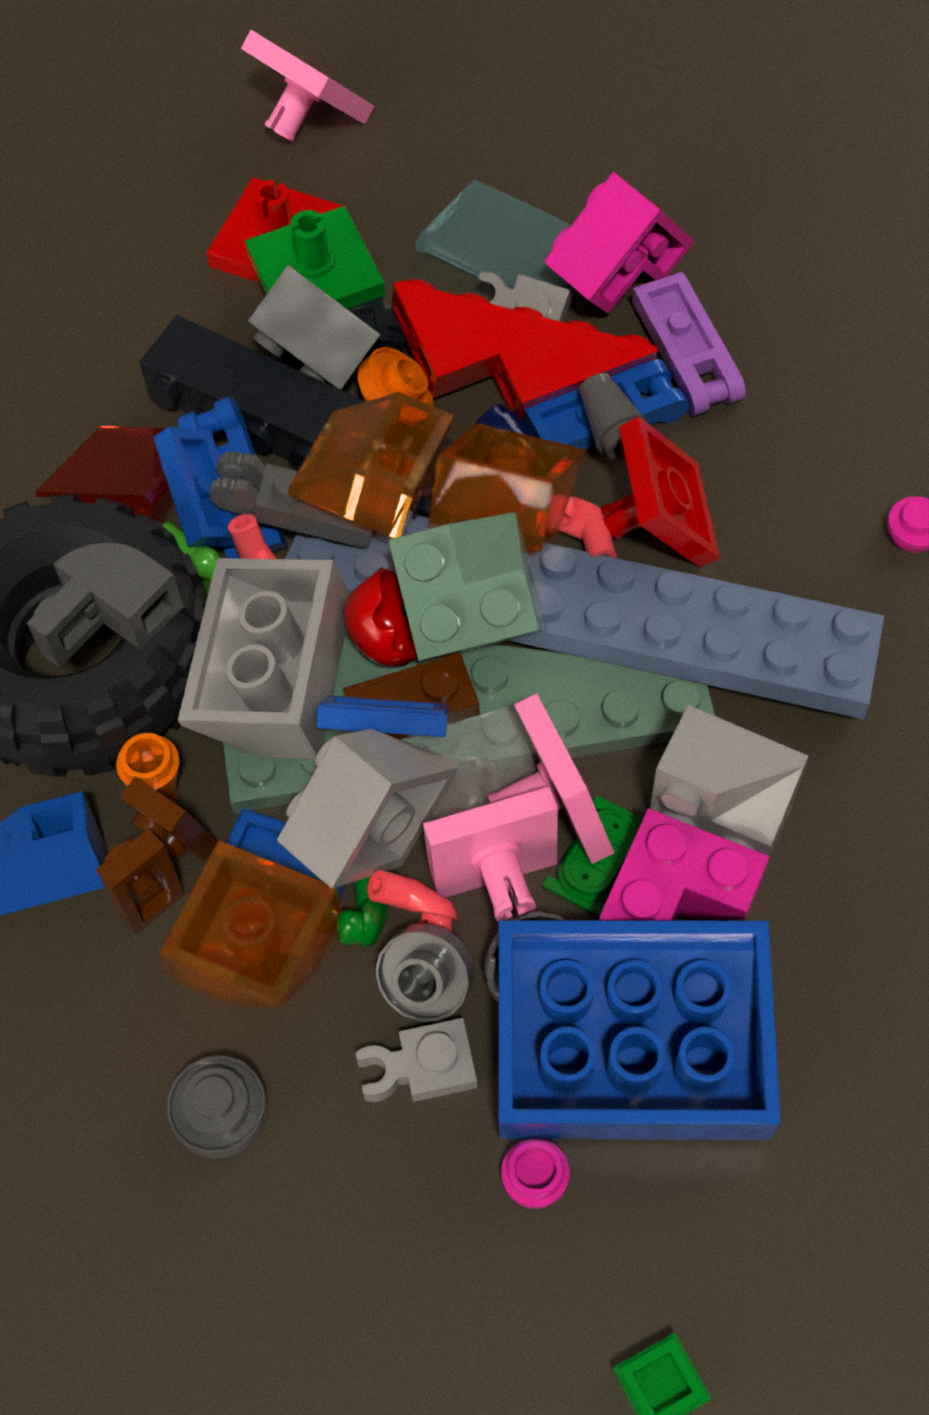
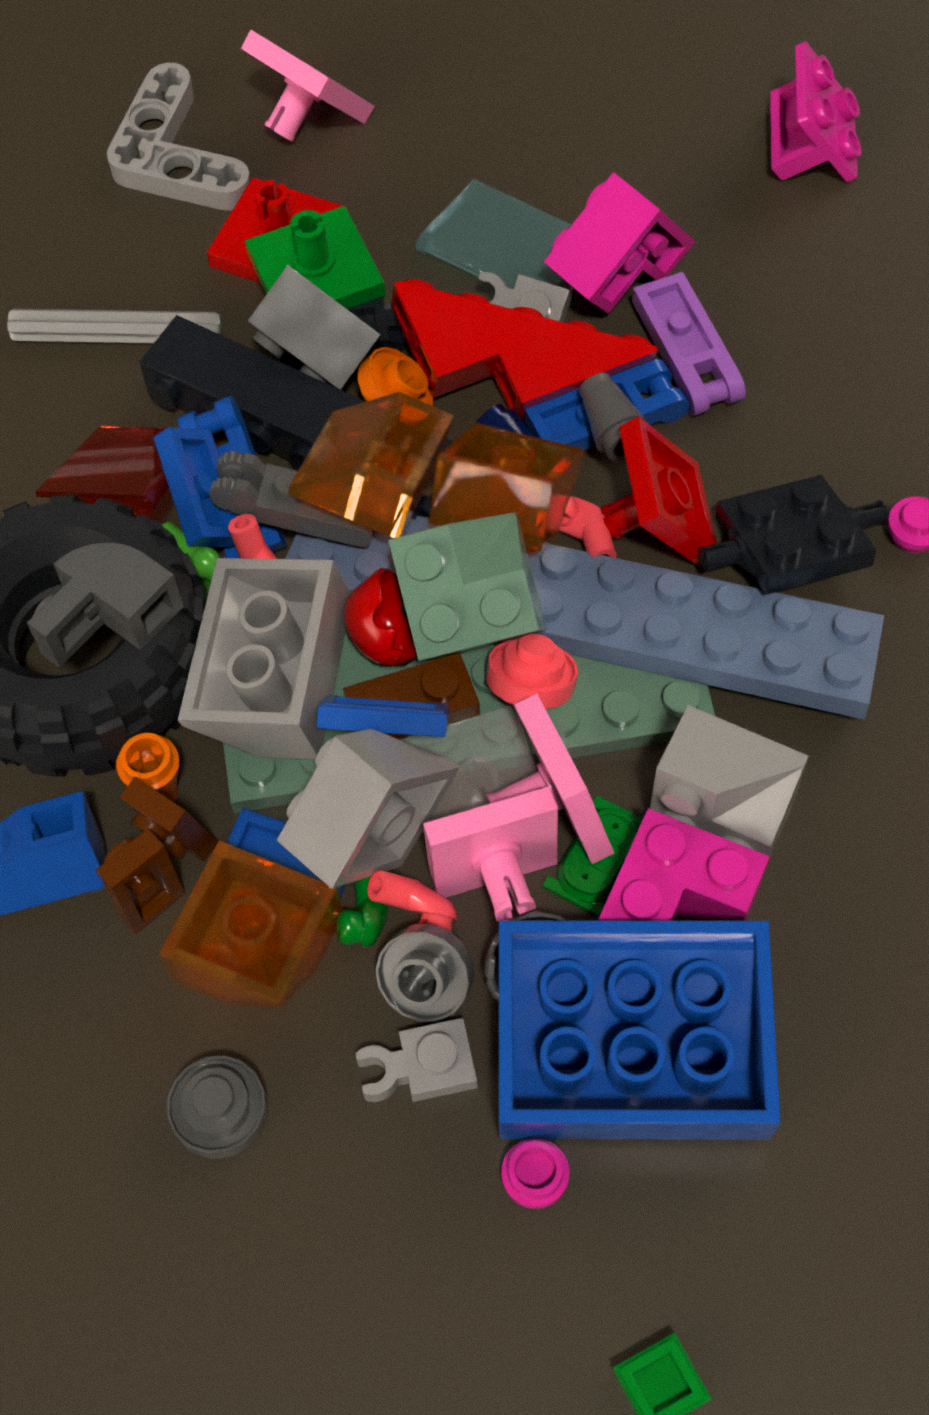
(100, 325): none -> light grey axle
(158, 155): none -> light grey beam
(531, 667): none -> coral plate
(794, 534): none -> black plate
(813, 120): none -> dark pink bracket

